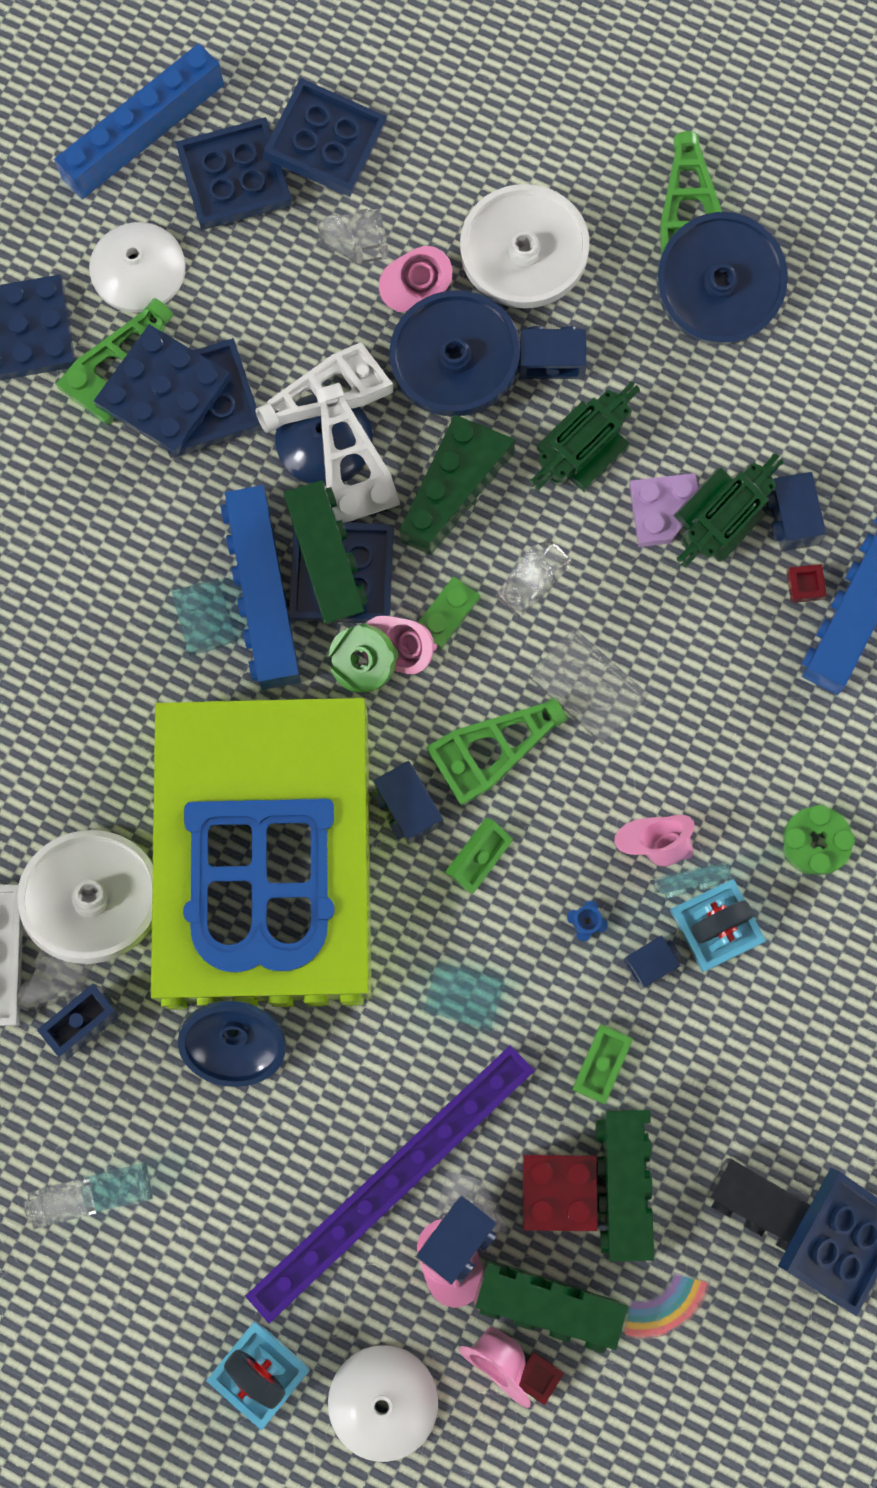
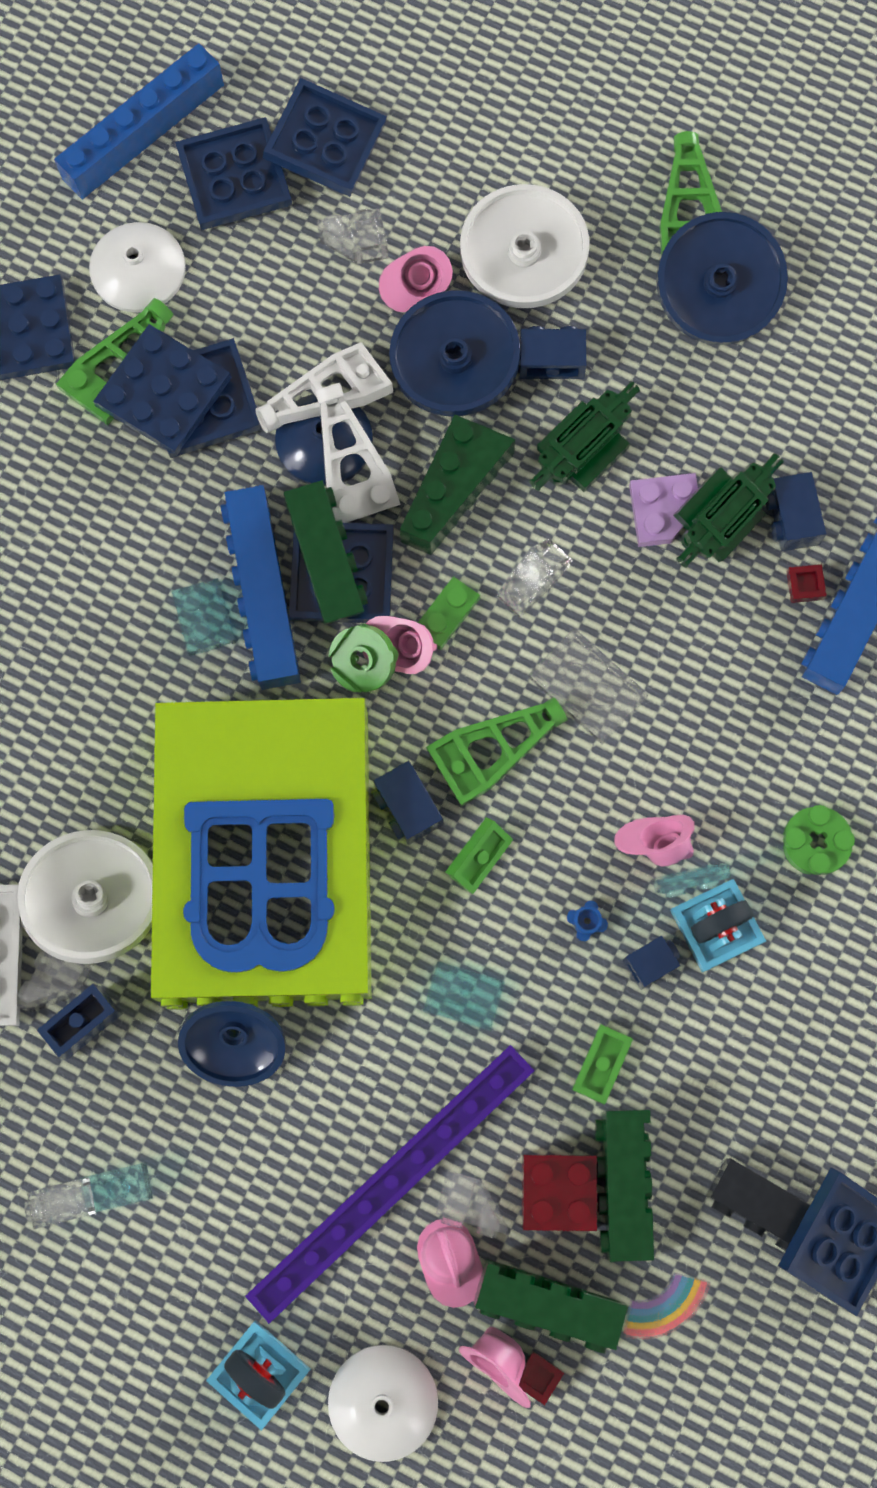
(457, 1240): dark blue brick -> none

